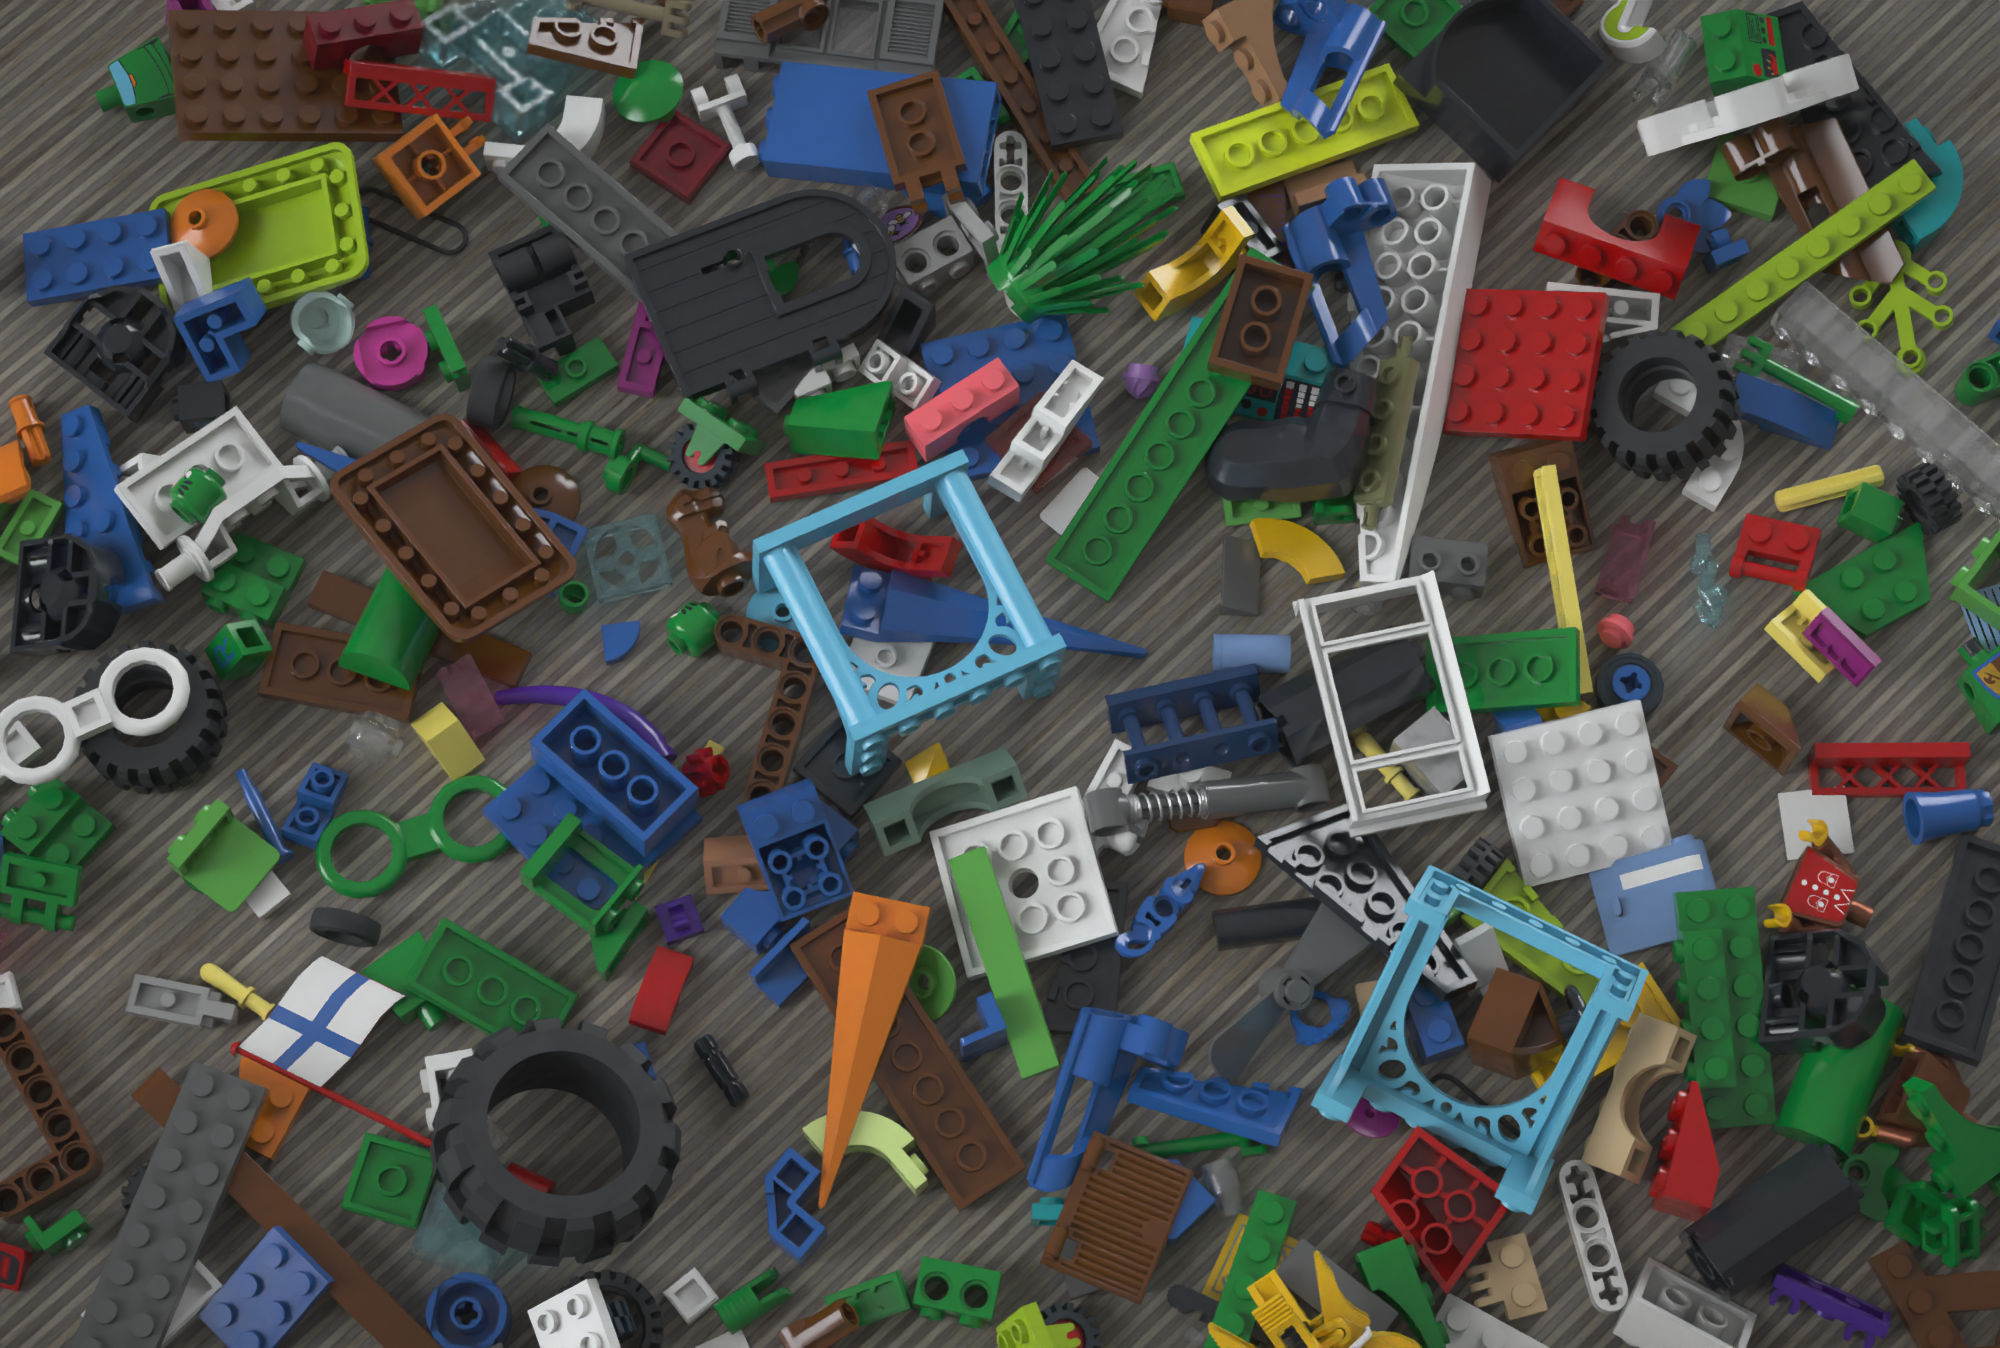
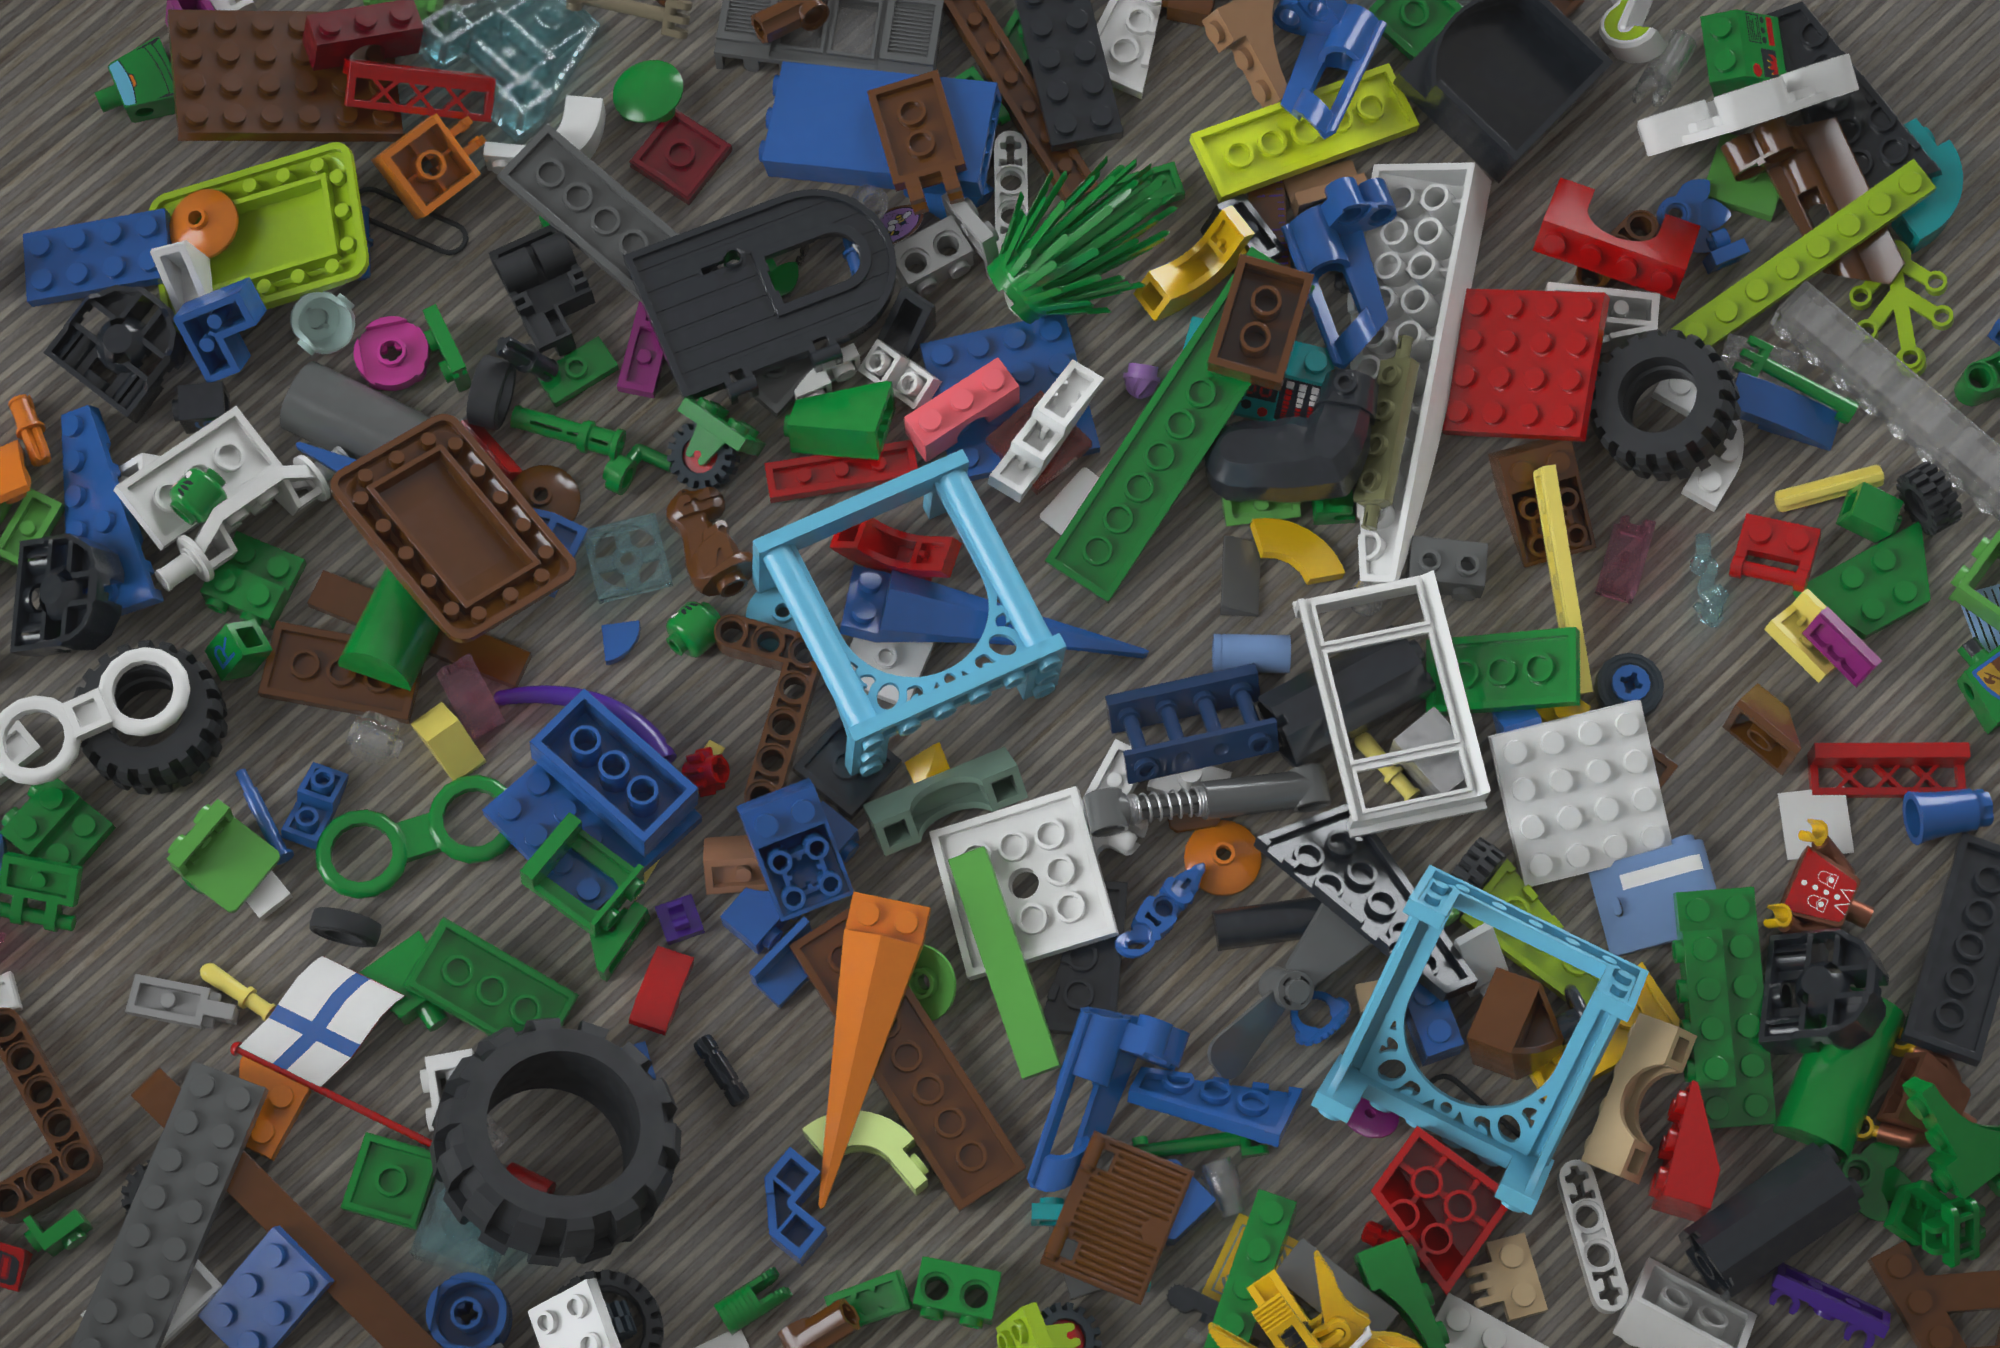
(576, 593): green hinge -> none
(594, 46): wing -> none
(691, 1296): white tile -> none
(744, 155): white bar -> none
(993, 1032): blue panel -> none
(1616, 631): coral plate -> none

